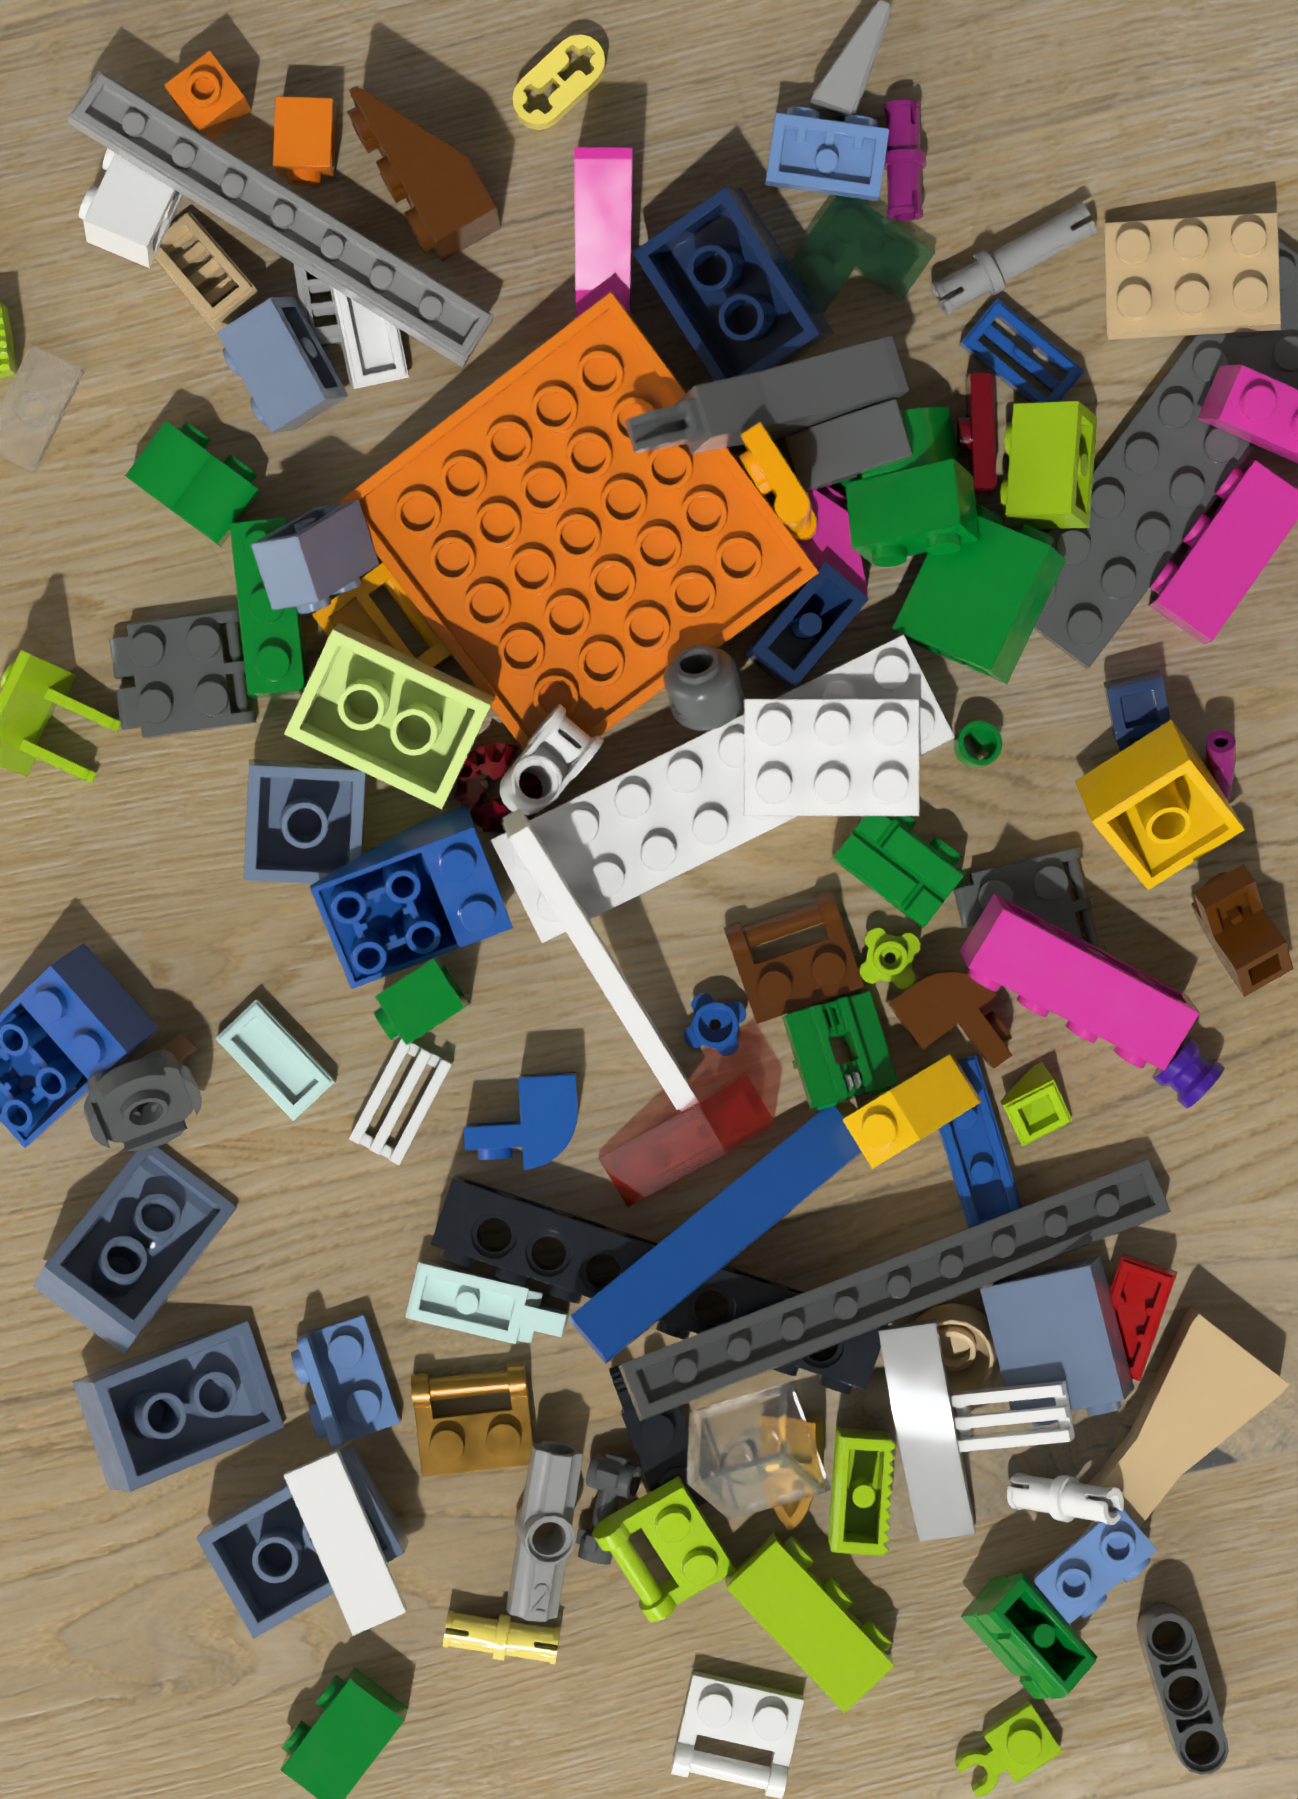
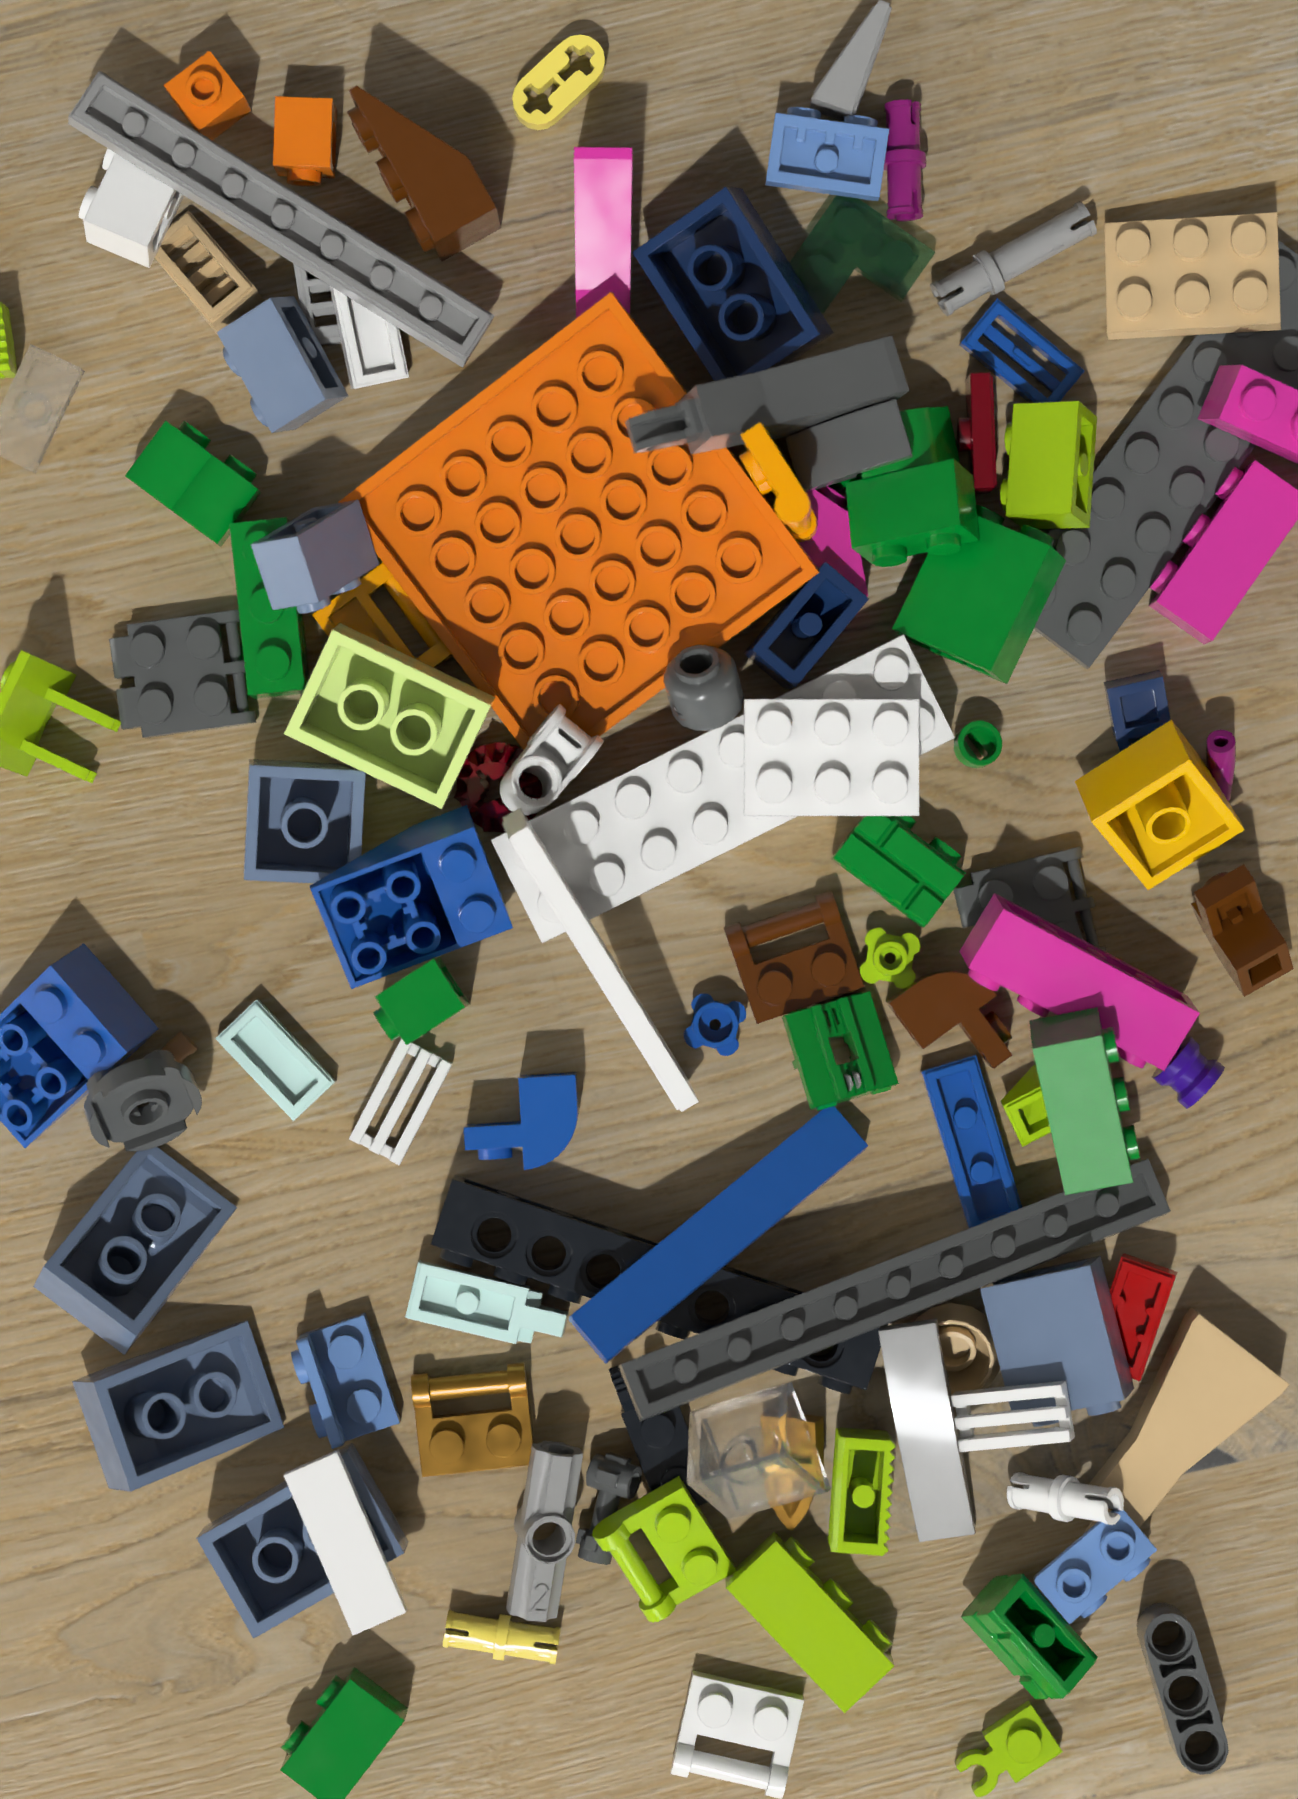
(687, 1140): clear red slope -> none
(912, 1110): yellow slope -> none
(1084, 1100): none -> brick

